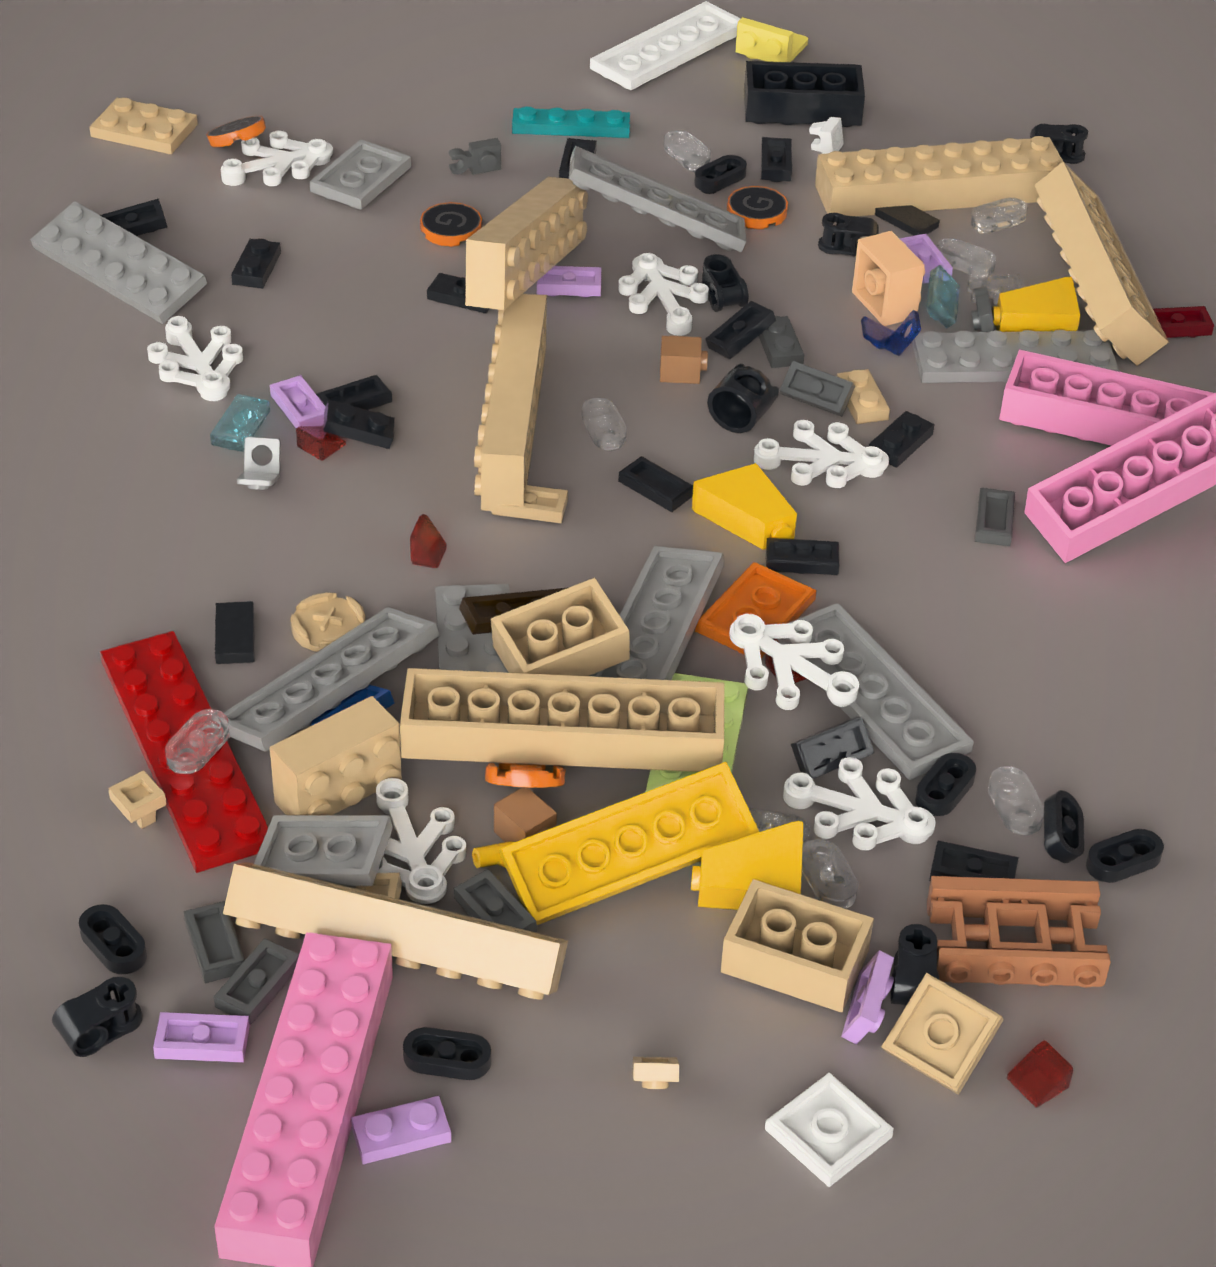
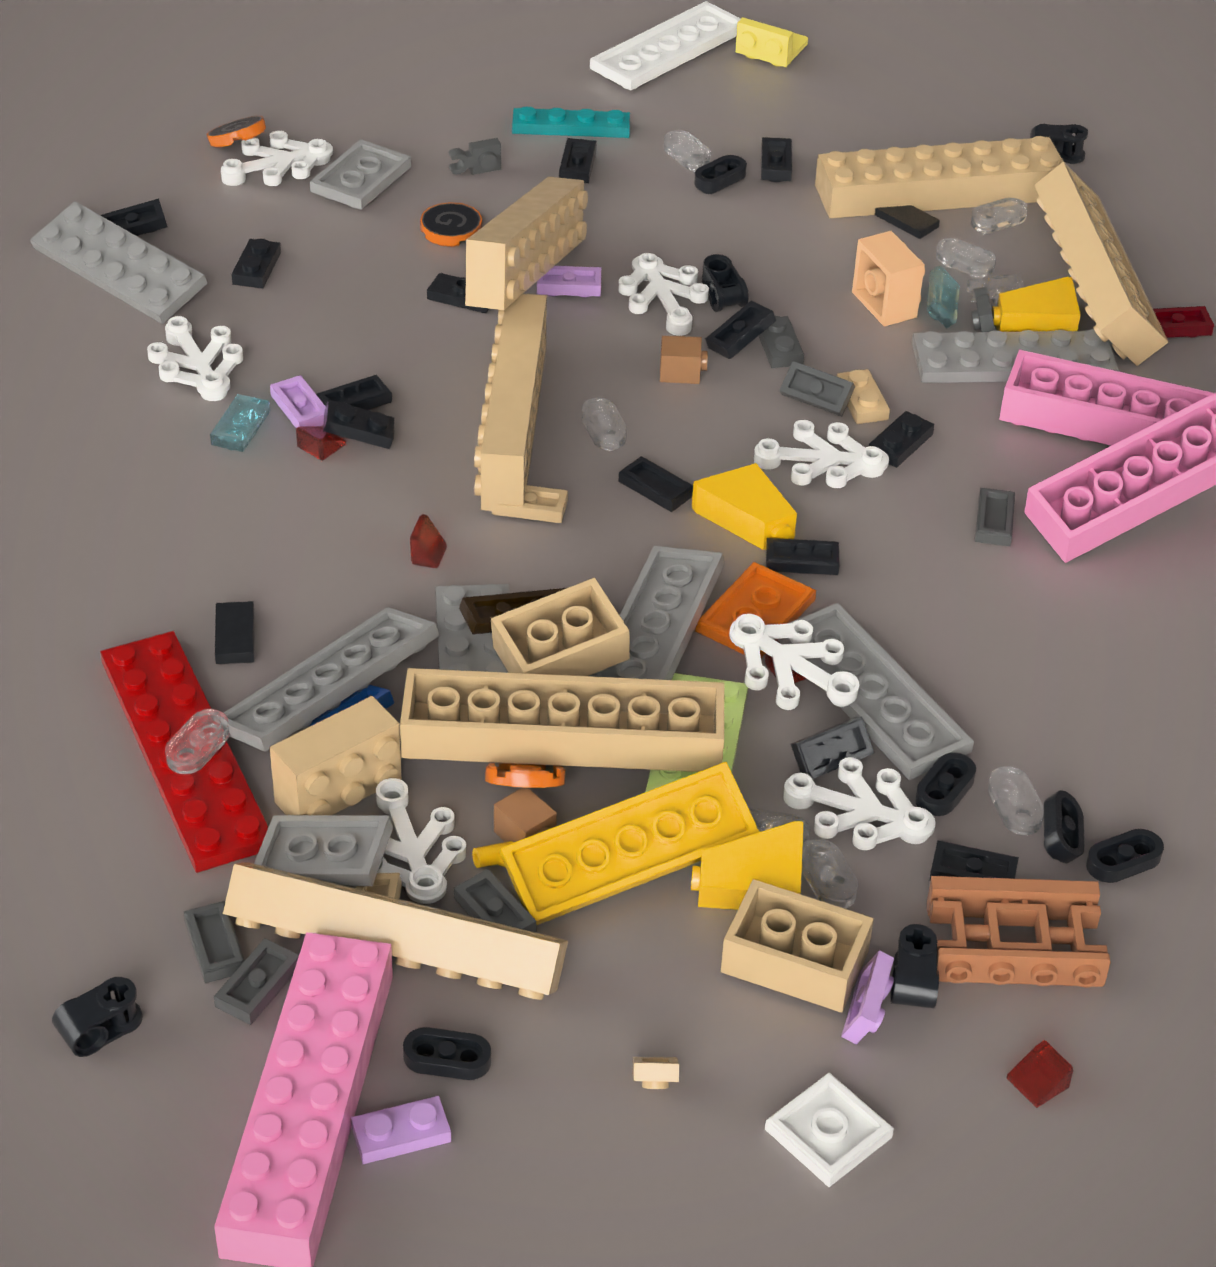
(119, 946): black plate -> none
(138, 798): tan tile -> none
(144, 125): tan plate -> none
(201, 1037): lavender plate -> none
(257, 475): bracket -> none
(324, 619): tan tile -> none
(653, 197): light grey plate -> none
(741, 399): black piece -> none
(758, 206): tile -> none
(803, 93): black brick -> none
(830, 135): white tile -> none
(846, 232): black piece -> none
(888, 339): clear blue bracket -> none
(929, 254): lavender plate -> none
(942, 1033): tan tile -> none

